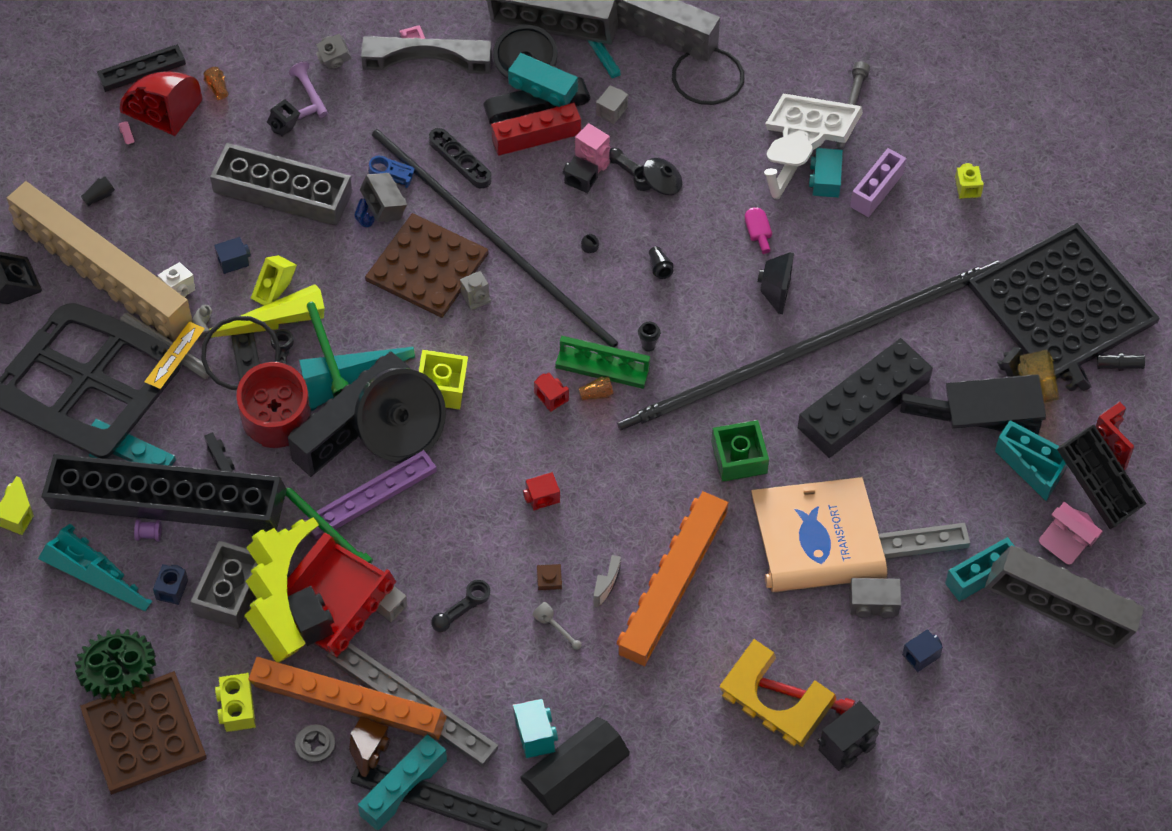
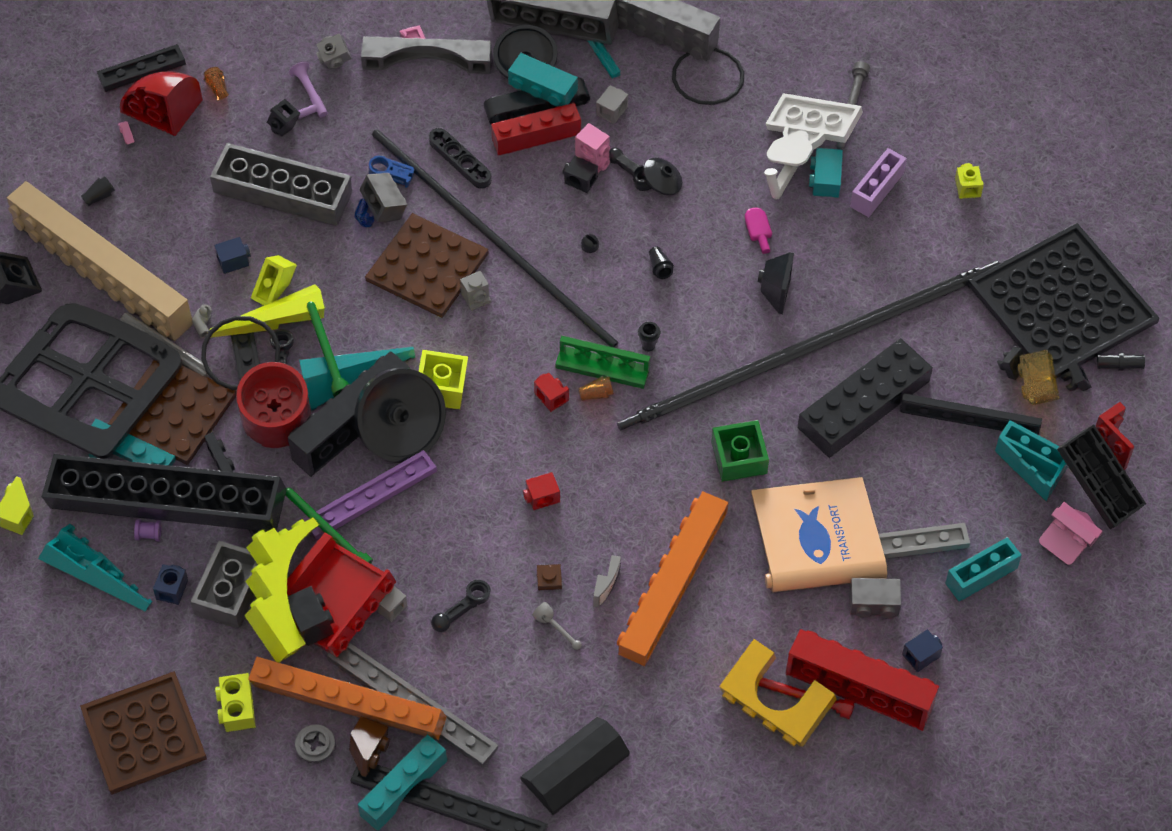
(125, 652): dark green gear -> none
(174, 355): yellow sticker -> none
(179, 279): white brick -> none
(181, 413): none -> reddish brown plate
(534, 728): brick -> none
(849, 736): black brick -> none
(862, 679): none -> red brick
(995, 401): black tile -> none
(1064, 597): flat silver brick -> none

